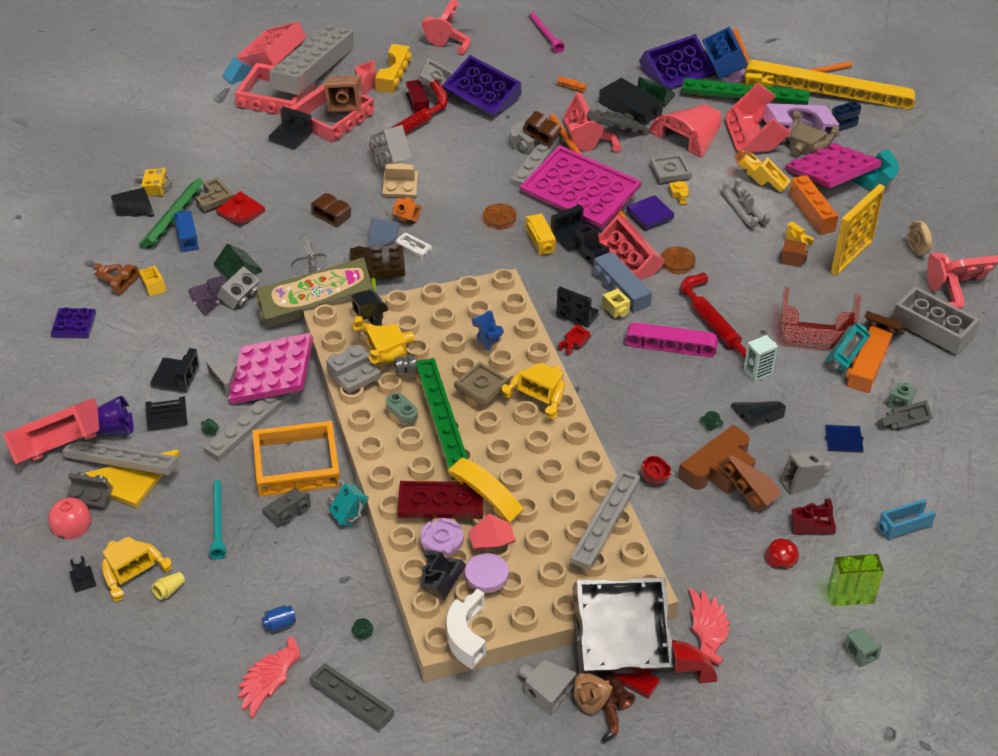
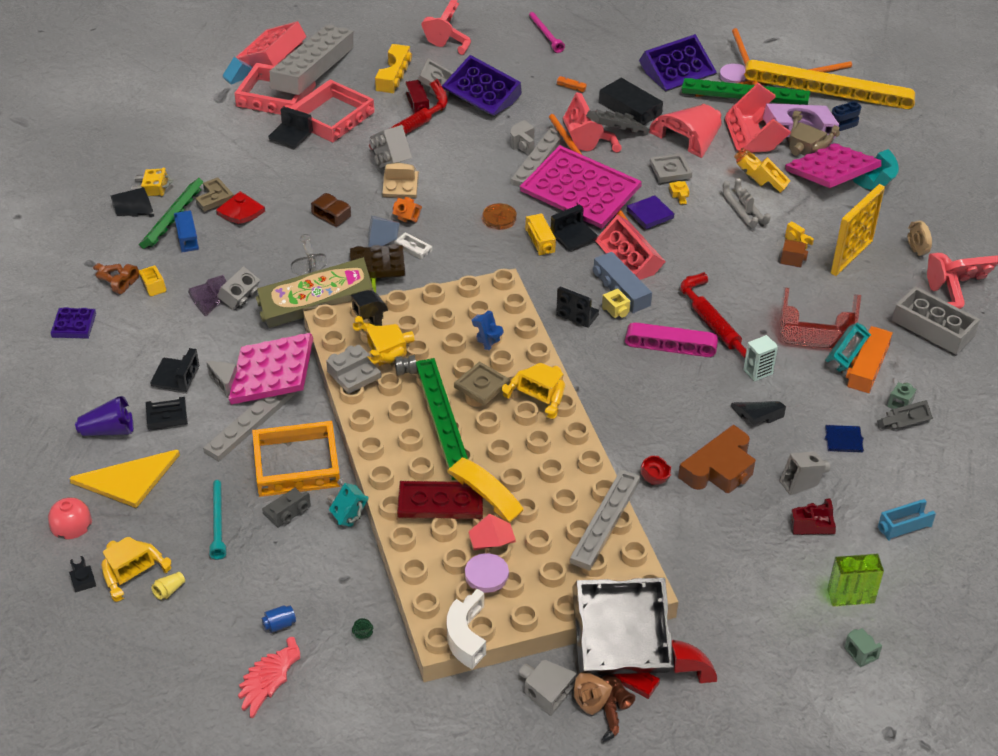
(53, 431): coral windscreen -> none
(91, 490): dark grey bracket -> none
(120, 457): light grey plate -> none
(209, 427): clear green plate -> none
(232, 260): clear green slope -> none
(343, 93): nougat slope -> none
(351, 696): dark grey plate -> none
(368, 75): coral slope -> none
(401, 408): sand green plate -> none
(440, 574): black slope -> none
(442, 536): lavender tile -> none
(542, 129): reddish brown brick -> none
(574, 338): red plate -> none
(588, 242): black brick -> none
(658, 90): clear green slope -> none
(678, 260): clear orange tile -> none
(709, 625): coral animal -> none
(711, 420): clear green plate -> none
(725, 52): blue brick -> none
(752, 483): dark orange slope -> none
(753, 79): yellow plate -> none
(782, 554): red hair -> none
(813, 205): orange brick -> none
(880, 321): reddish brown tile -> none

